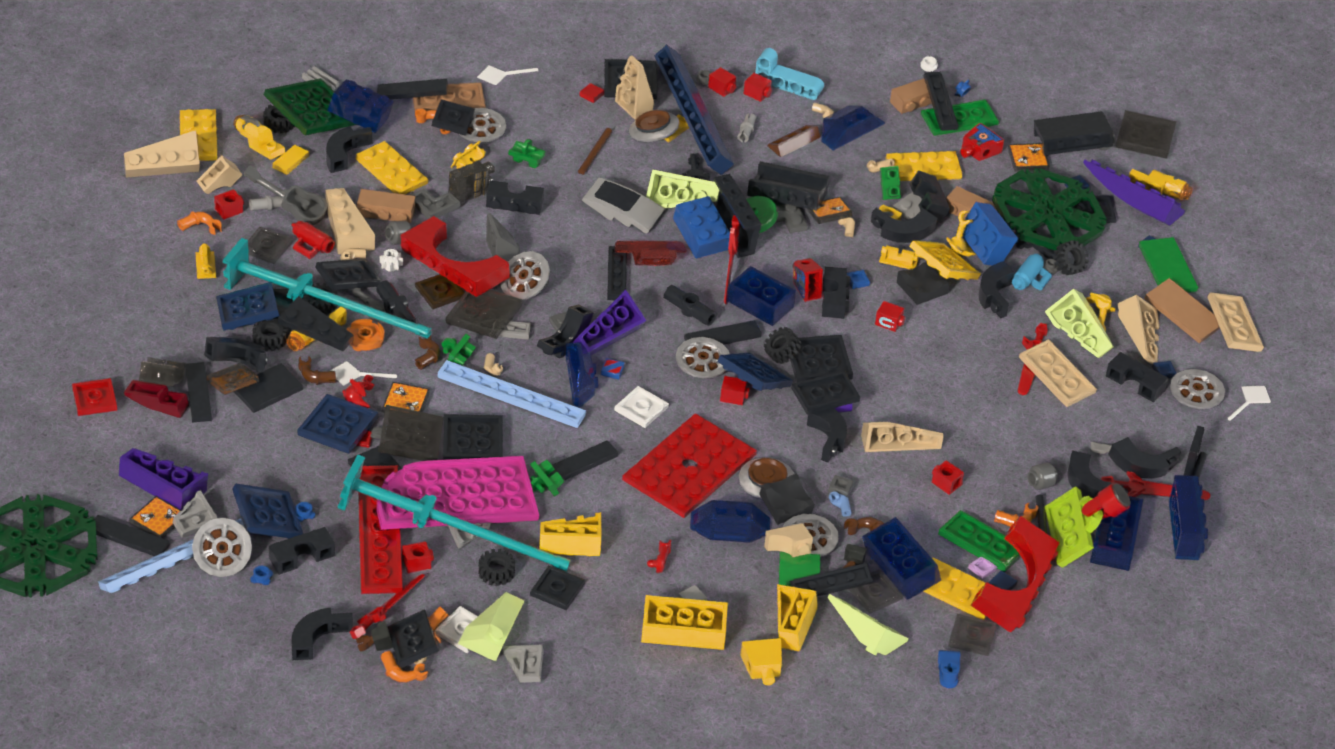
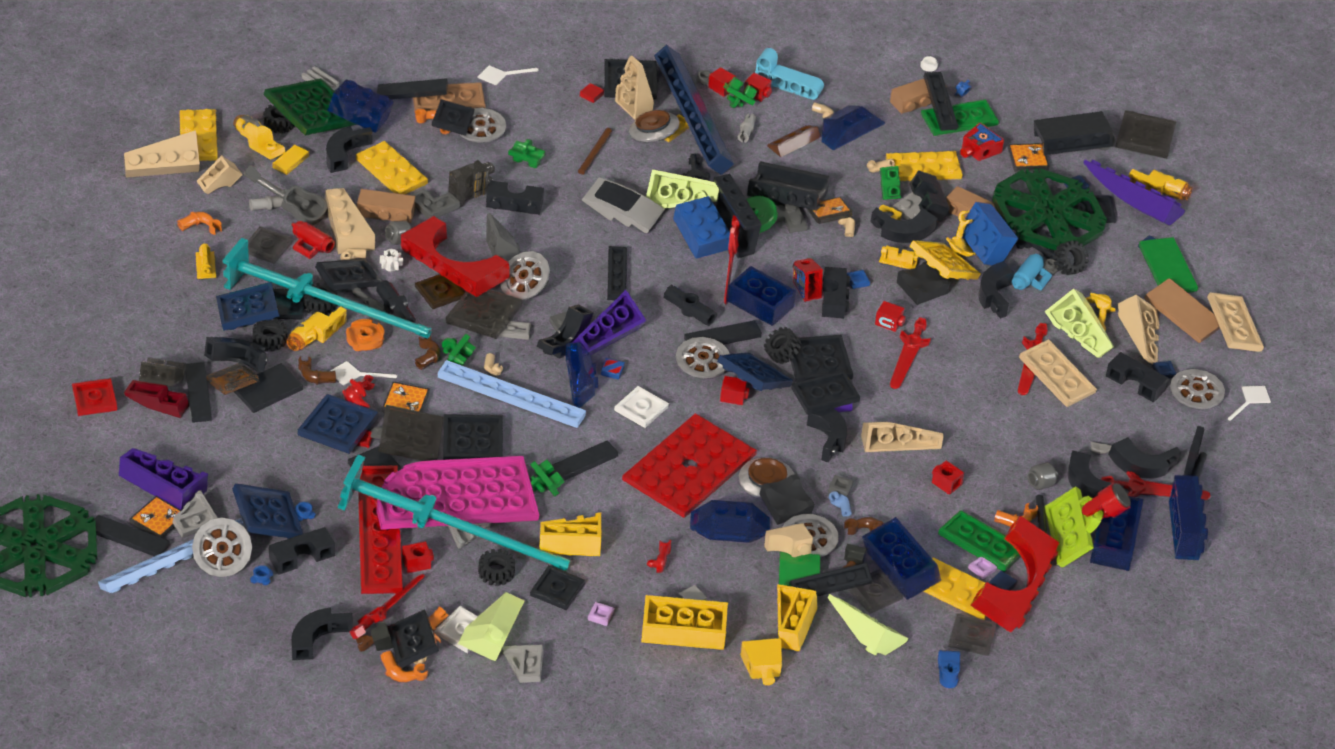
(228, 204): red brick -> none
(313, 323): black wing -> none
(471, 152): yellow hinge -> none
(601, 614): none -> lavender tile
(651, 252): clear red plate -> none
(733, 88): none -> green hips
(910, 348): none -> red sword

